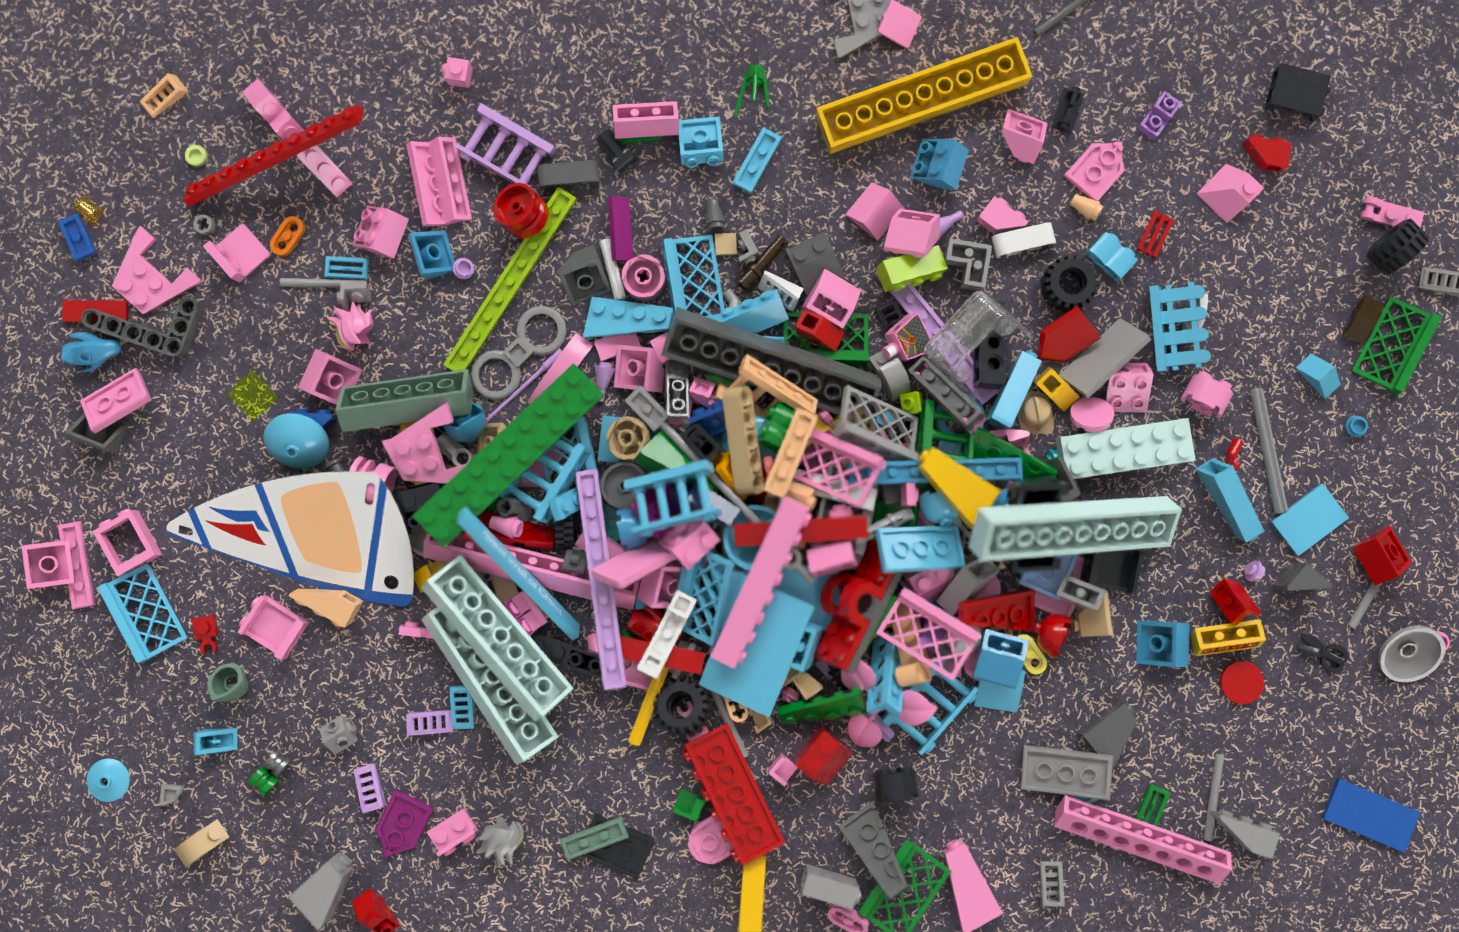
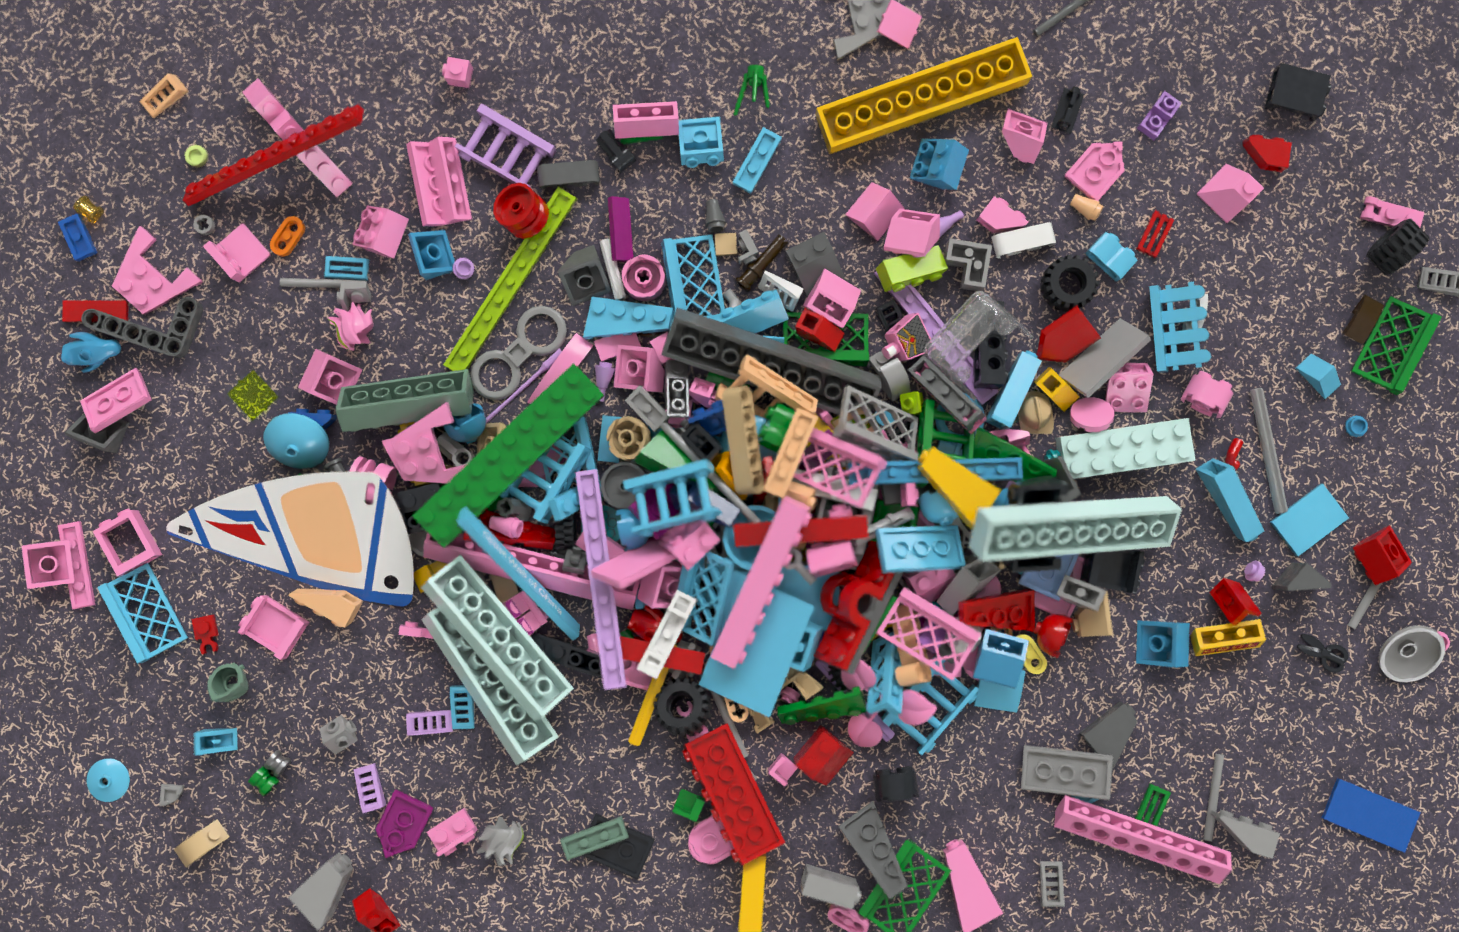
(1241, 682): red tile -> none

